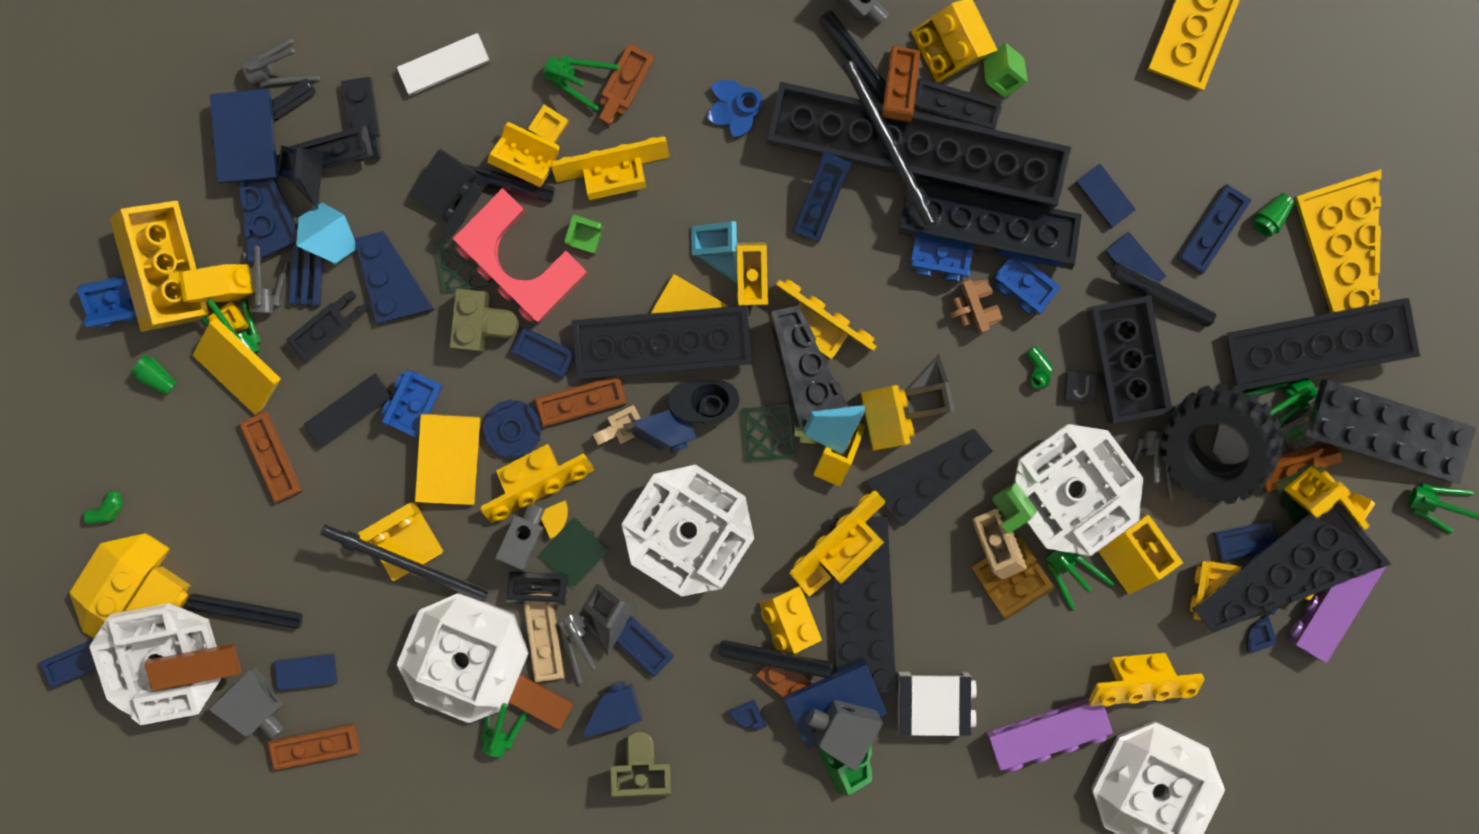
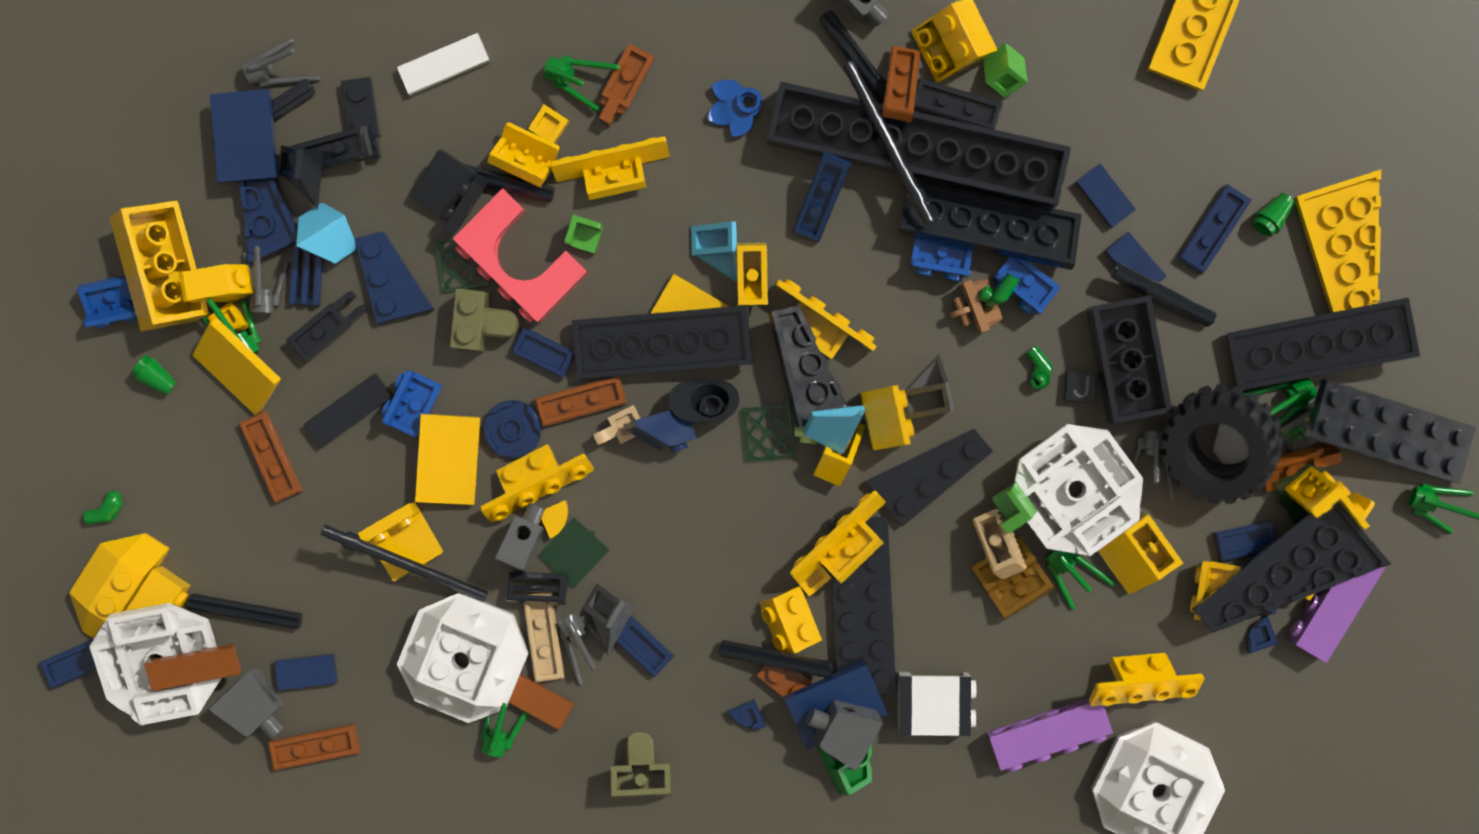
(615, 710): dark blue slope -> none
(682, 562): white piece -> none
(1000, 294): none -> green arm

